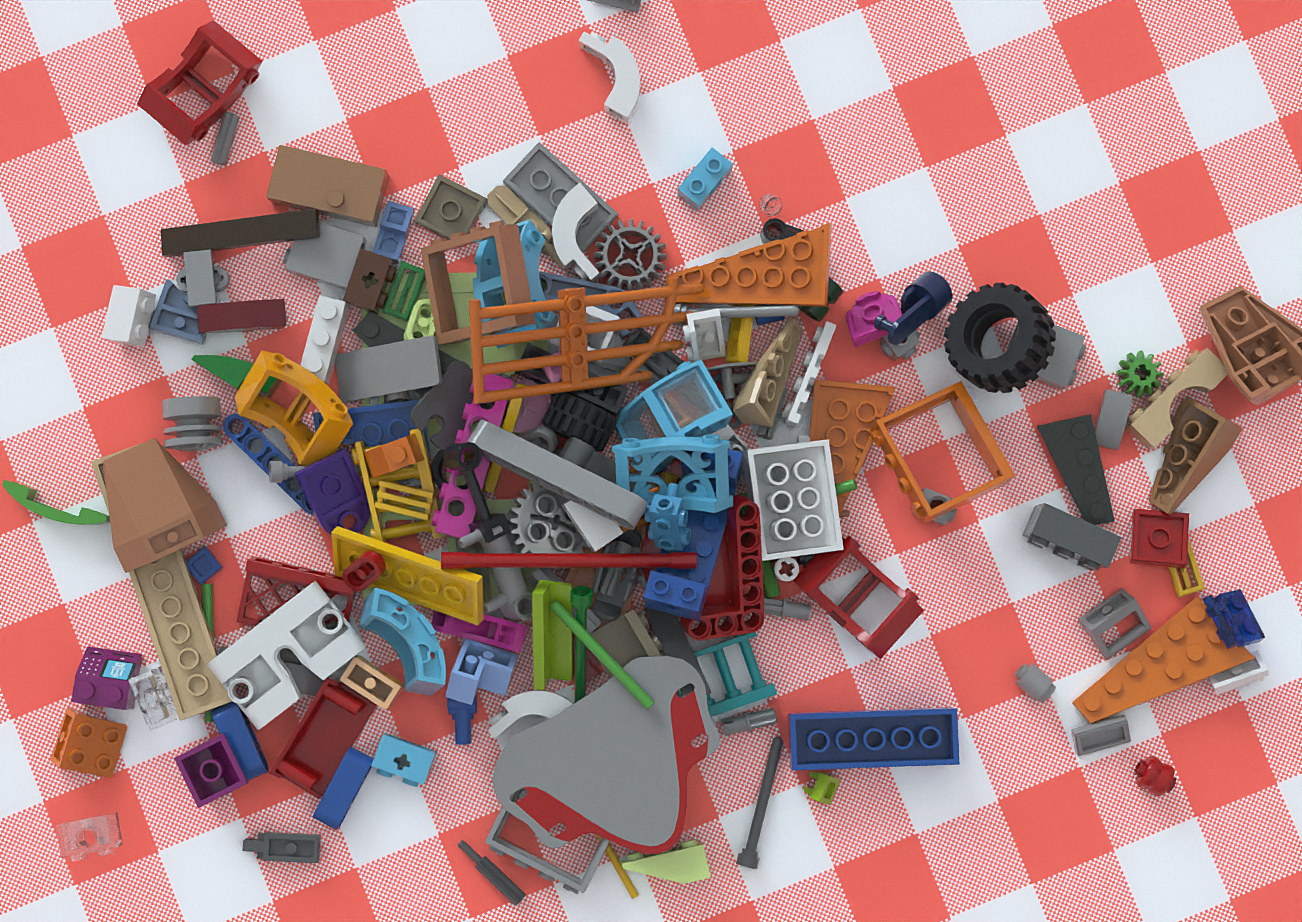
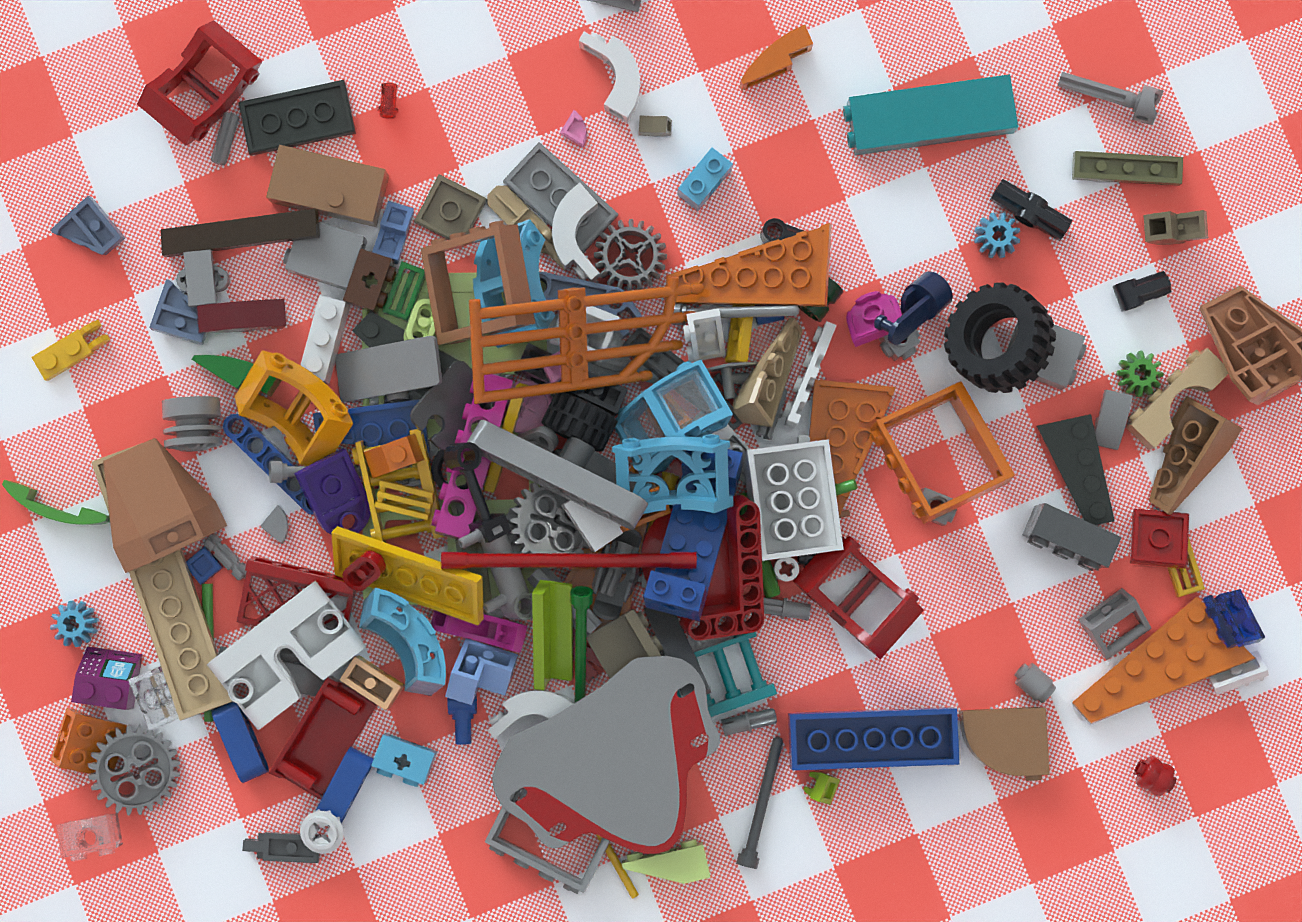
(67, 630): none -> medium azure gear
(68, 351): none -> yellow hinge
(89, 227): none -> sand blue wing
(124, 747): none -> light grey gear
(129, 316): white brick -> none
(211, 770): magenta slope -> none
(226, 556): none -> light grey axle
(276, 524): none -> light grey tile
(297, 117): none -> pearl dark grey tile
(322, 844): none -> white gear
(388, 101): none -> clear red pin
(494, 875): dark grey axle -> none
(575, 129): none -> bright pink tile
(602, 655): bright green piece -> none
(655, 126): none -> dark tan piece
(668, 521): dark azure brick -> none
(775, 201): clear hinge -> none
(777, 57): none -> orange slope
(931, 115): none -> teal brick
(1006, 238): none -> medium azure gear
(1008, 739): none -> medium nougat brick
(1031, 210): none -> black piece
(1101, 735): light grey tile -> none
(1127, 168): none -> olive plate
(1136, 292): none -> black piece
(1142, 104): none -> light grey piece
(1174, 228): none -> dark tan brick

